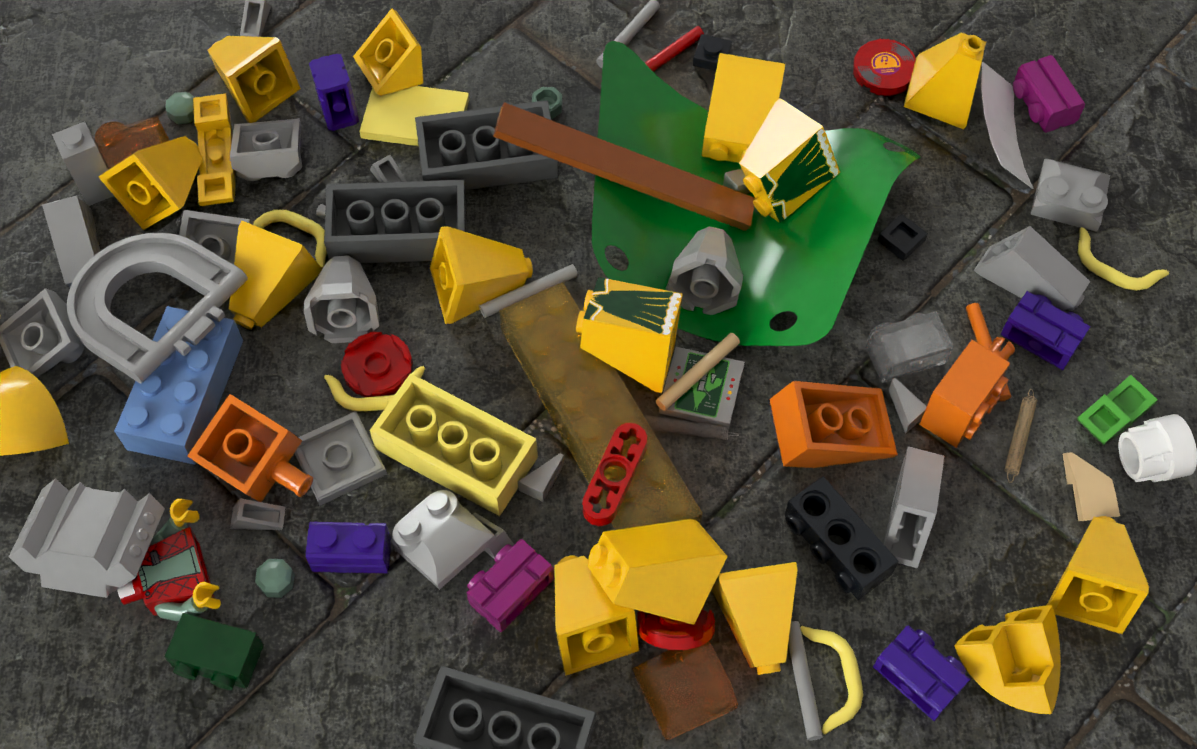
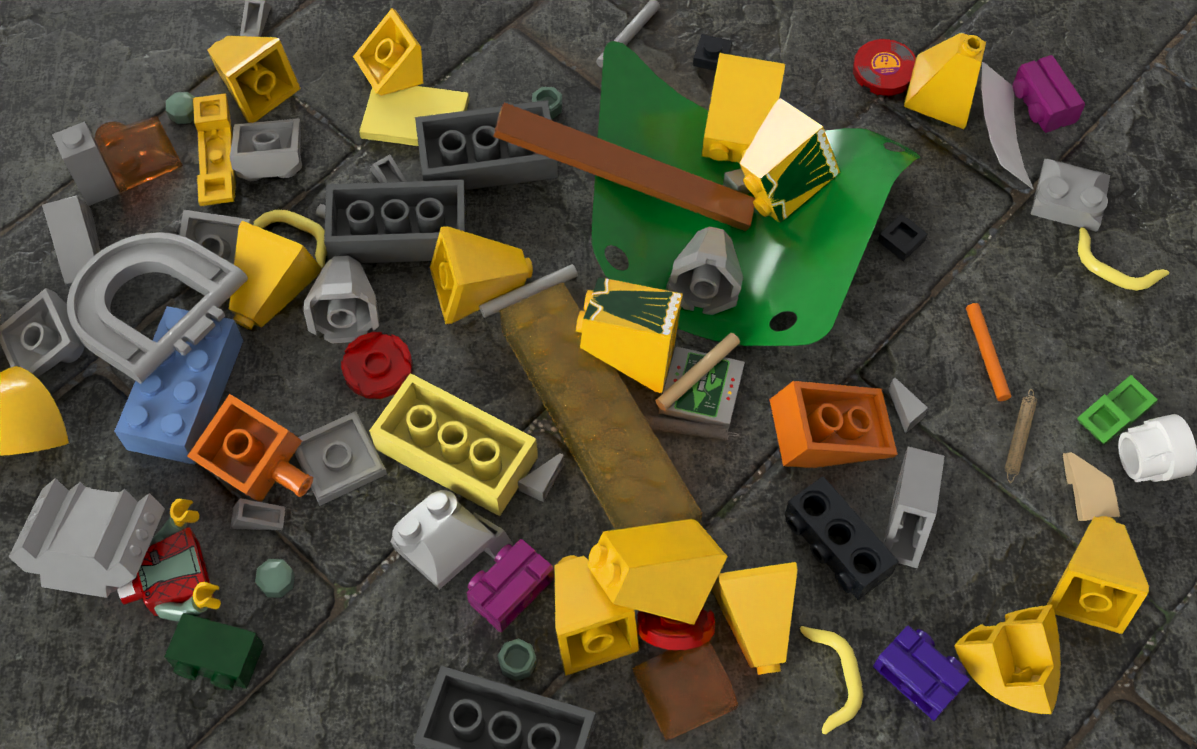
(154, 179): yellow slope -> none
(334, 91): dark purple brick -> none
(348, 547): dark purple brick -> none
(362, 404): light yellow animal -> none
(517, 659): none -> sand green tile
(614, 457): red beam -> none
(674, 49): red bar -> none
(804, 683): light grey bar -> none
(909, 346): clear brick -> none
(968, 391): orange brick -> none
(1033, 265): light grey slope -> none
(1045, 329): dark purple brick -> none

